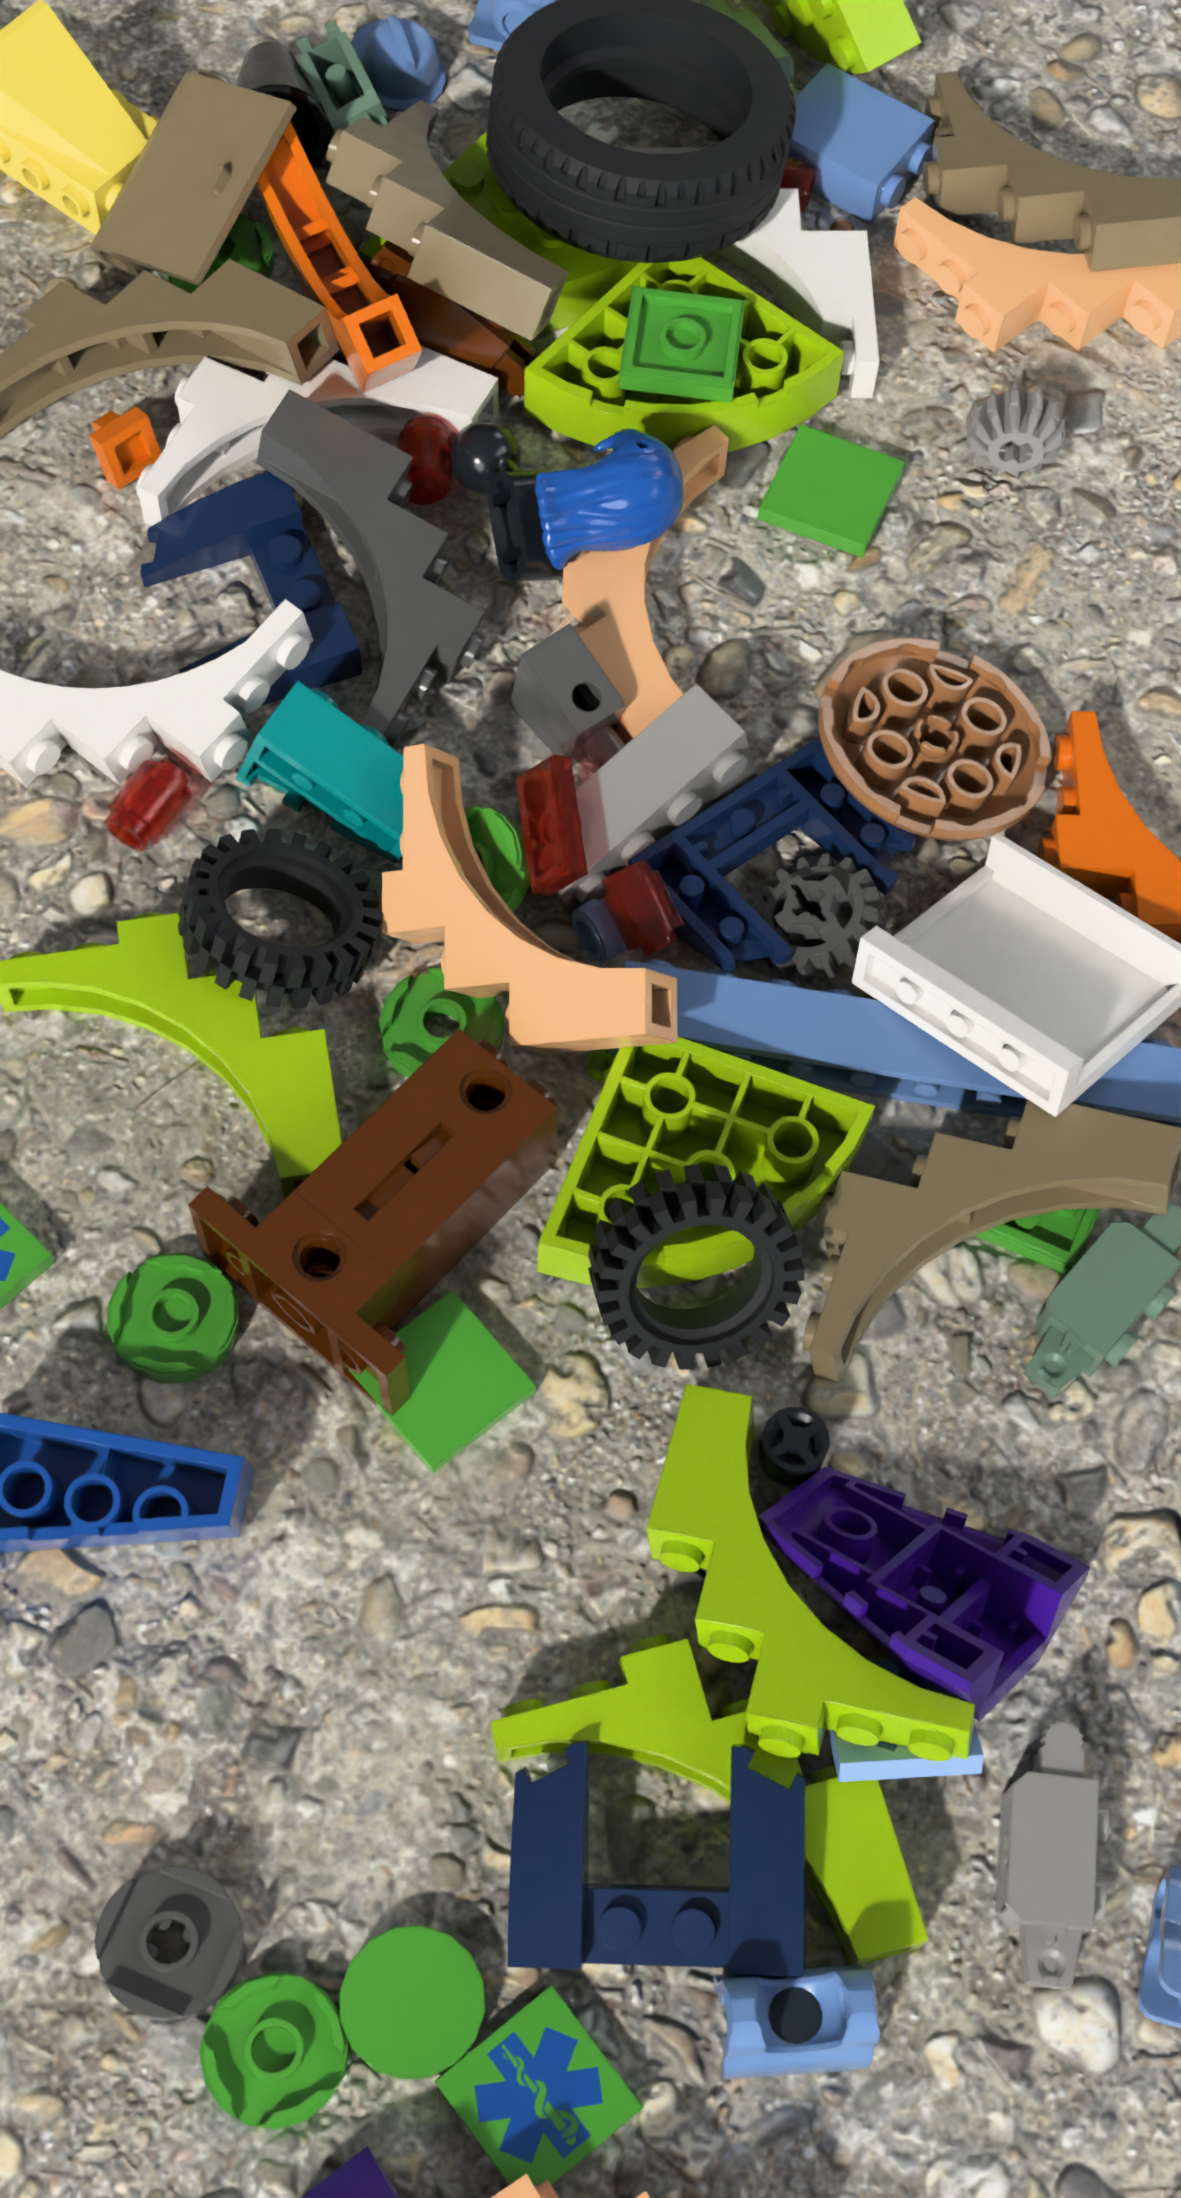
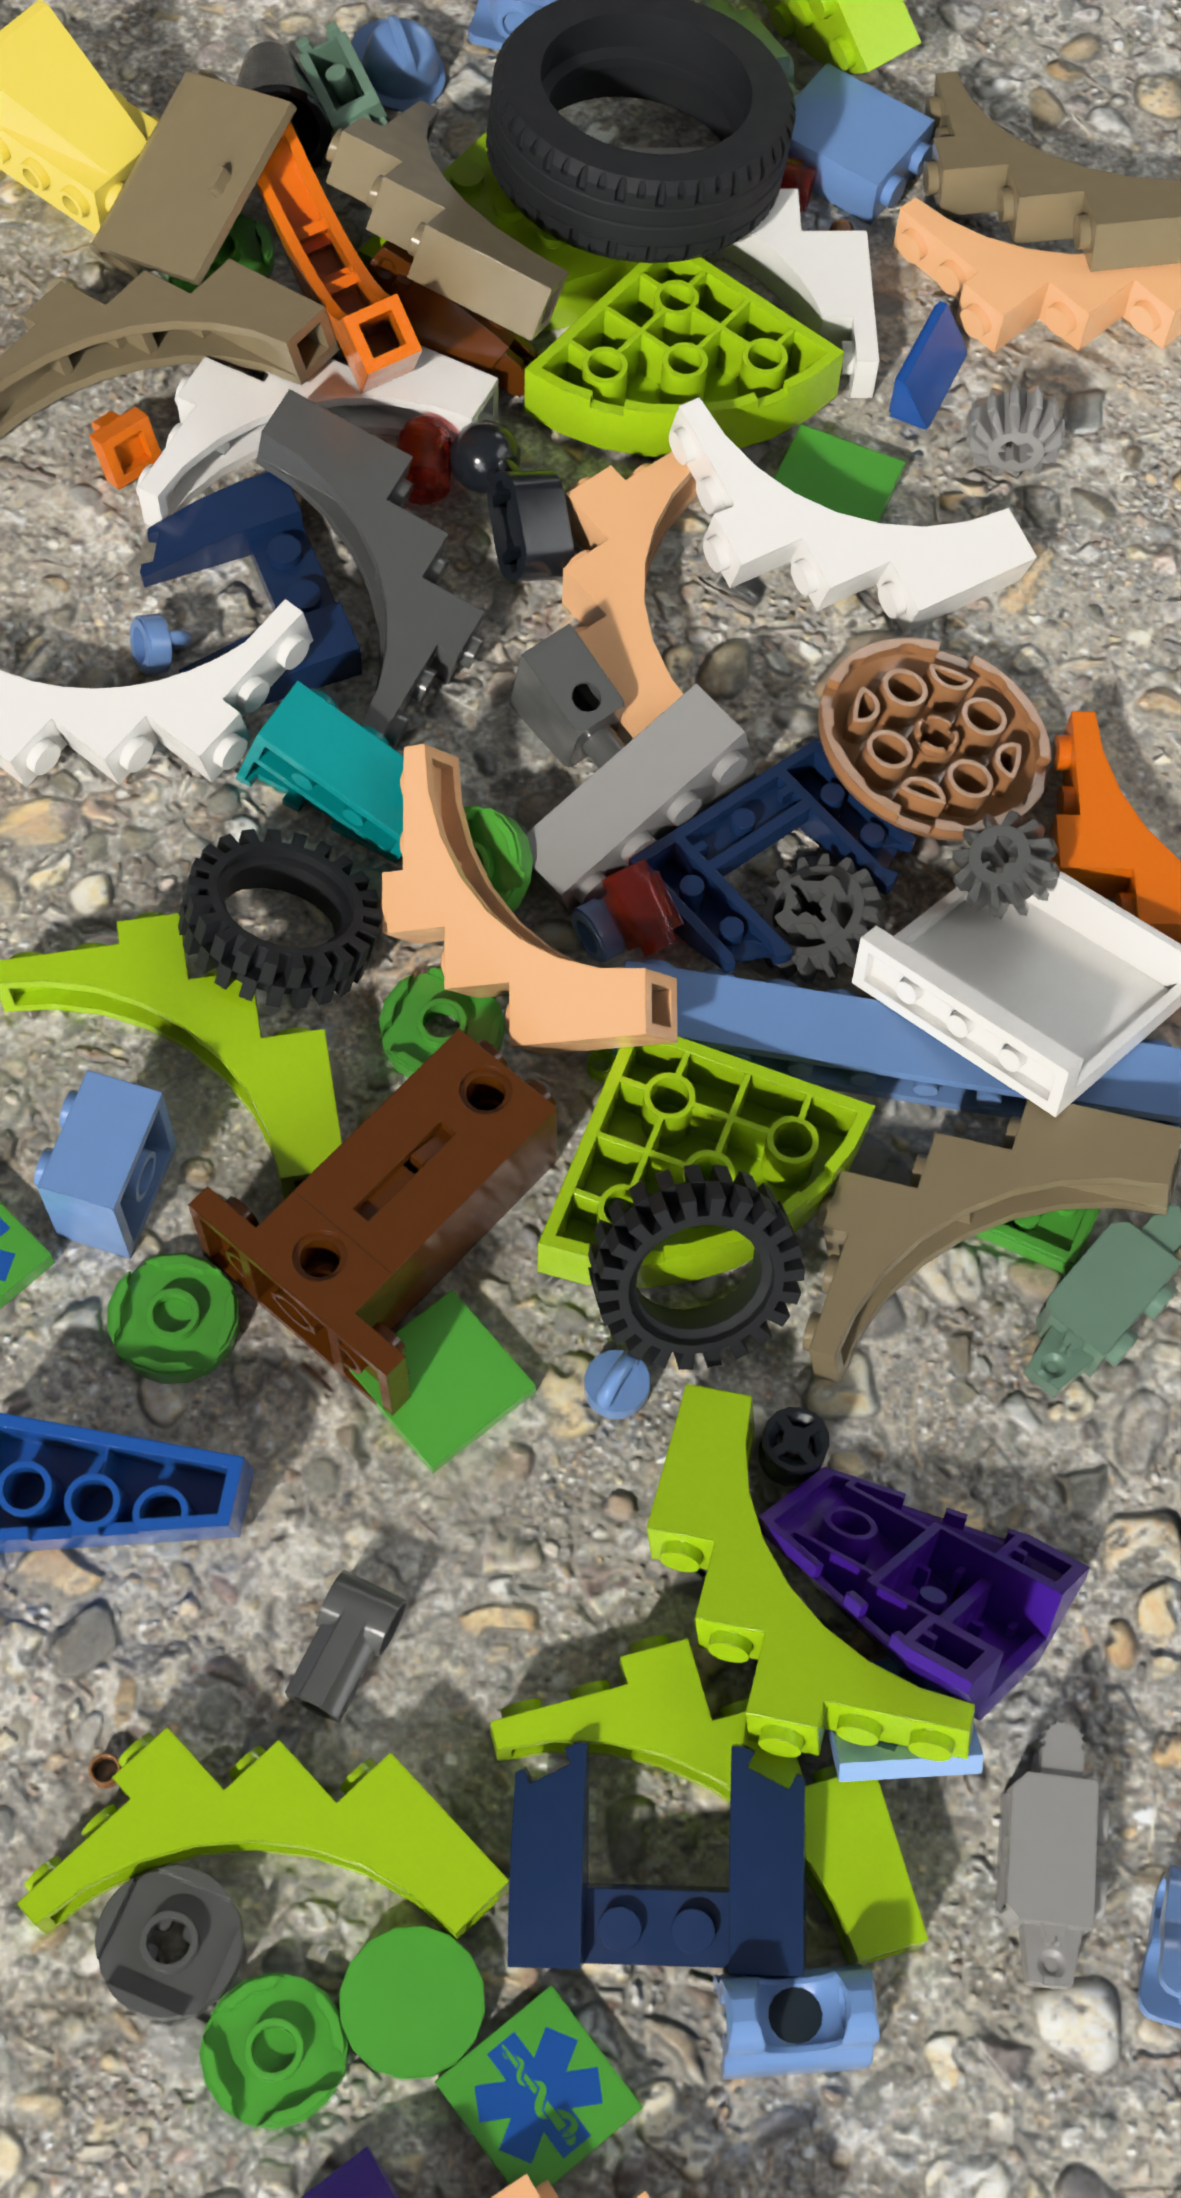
(93, 1764): none -> medium nougat piece
(106, 1163): none -> medium blue brick
(148, 804): clear red brick -> none
(154, 643): none -> medium blue tile
(179, 1812): none -> lime arch
(353, 1628): none -> dark grey piece
(551, 825): clear red plate -> none
(614, 501): blue piece -> none
(616, 1384): none -> medium blue tile
(681, 344): bright green tile -> none
(833, 554): none -> white arch
(928, 369): none -> blue slope
(1018, 879): none -> dark grey gear

